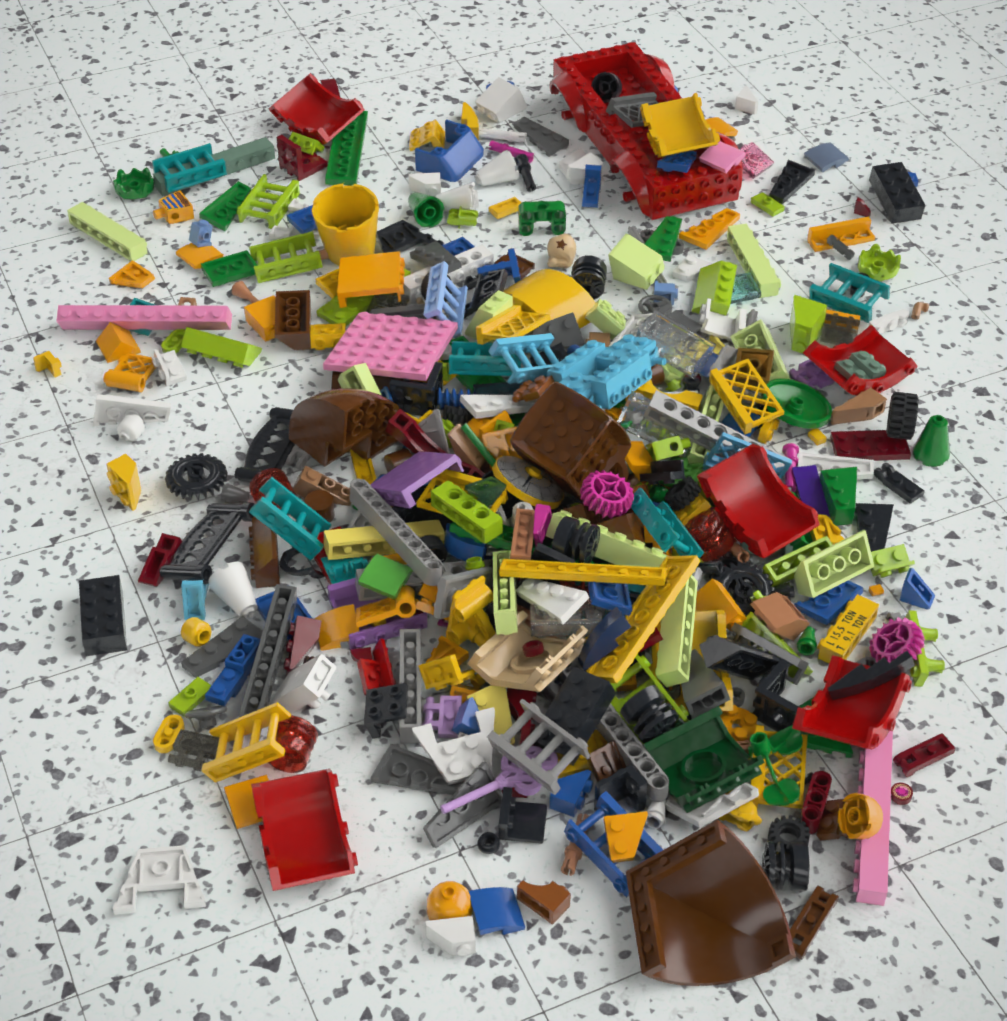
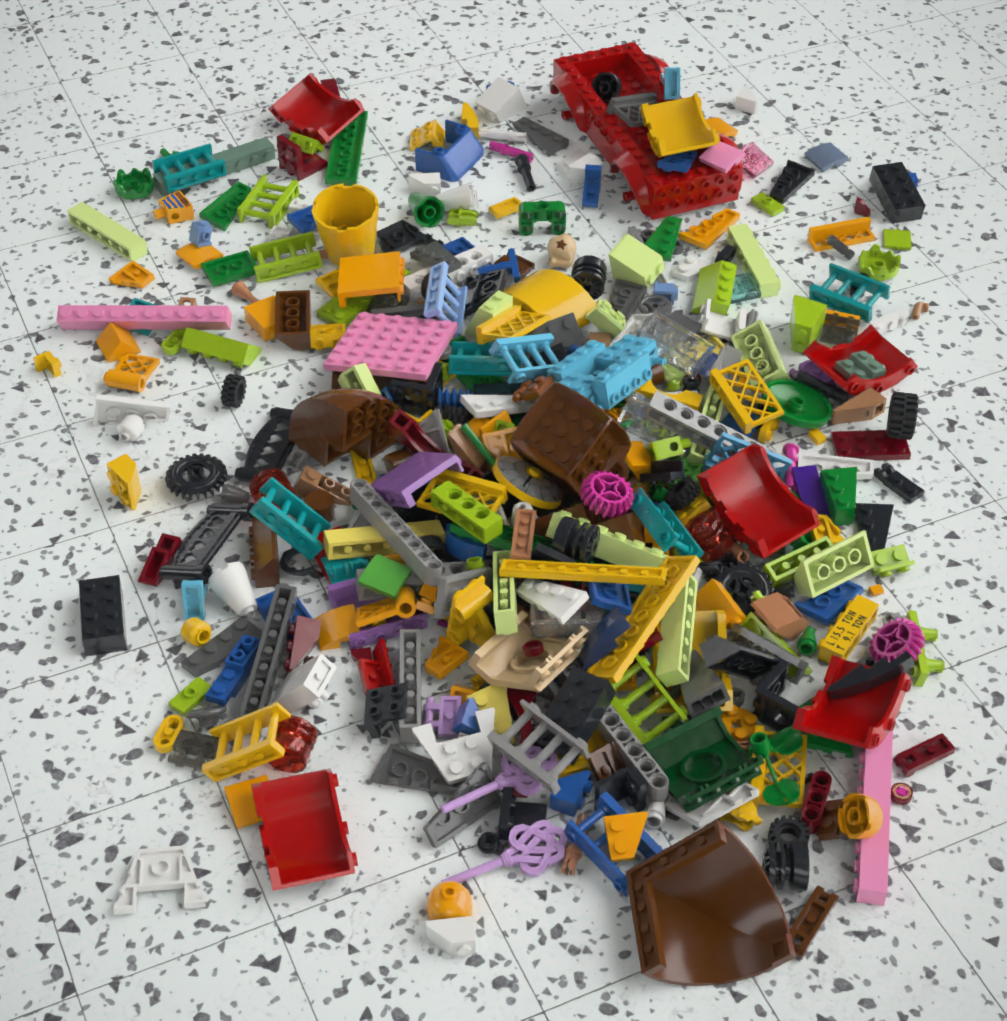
(169, 367): white bracket -> none
(233, 390): none -> black tyre
(443, 672): yellow bracket -> none
(486, 490): clear green slope -> none
(496, 910): blue slope -> none
(498, 170): white cone -> none
(530, 855): none -> lavender piece
(541, 522): dark pink slope -> none
(546, 900): dark orange arch -> none
(627, 296): none -> dark grey wing
(634, 416): light grey plate -> none
(649, 713): black wheel -> none
(671, 82): none -> medium azure bracket
(726, 254): none -> black beam
(760, 359): pearl gold slope -> none
(830, 391): none -> black pin
(897, 239): none -> lime piece
(916, 591): blue slope -> none
(933, 443): green cone -> none

